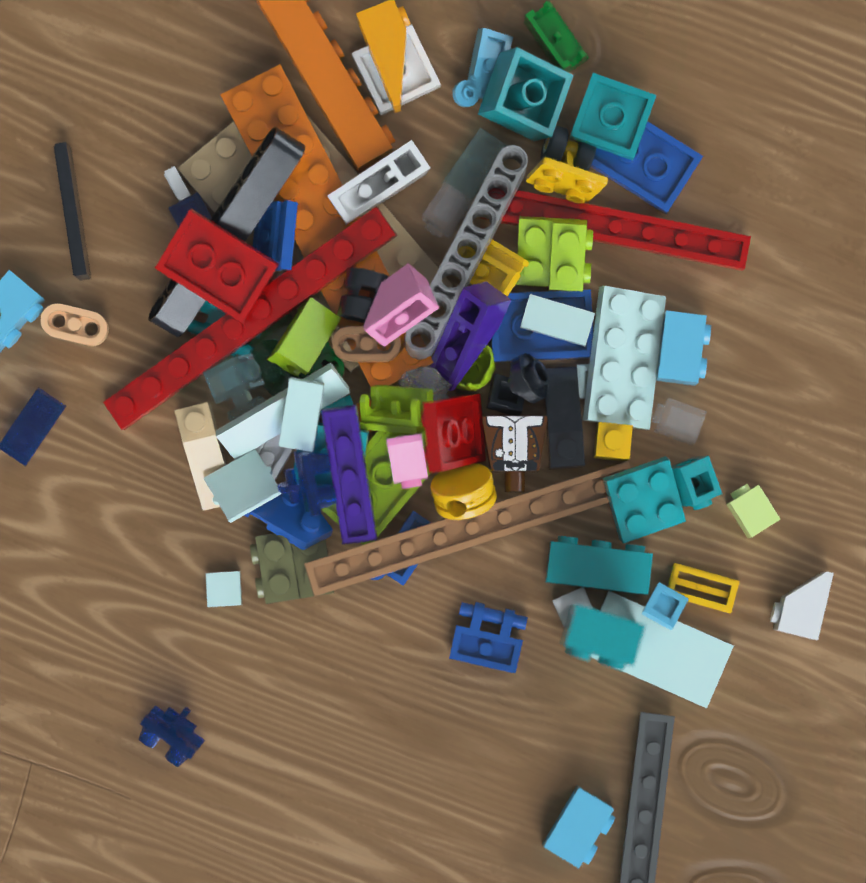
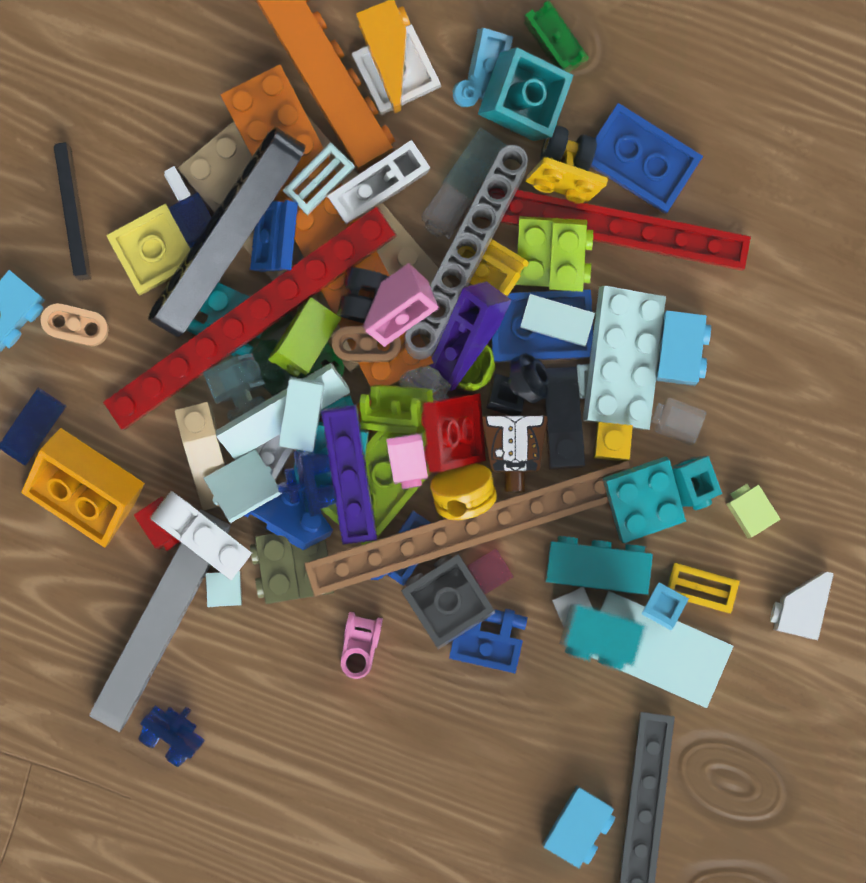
(82, 487): none -> light orange slope
(150, 248): none -> light yellow plate
(152, 635): none -> light grey beam
(156, 534): none -> red brick
(200, 535): none -> white plate
(216, 265): red plate -> none
(328, 188): none -> light aqua tile
(360, 642): none -> bright pink piece
(447, 600): none -> dark grey plate
(490, 571): none -> clear pink tile
(613, 116): teal plate -> none

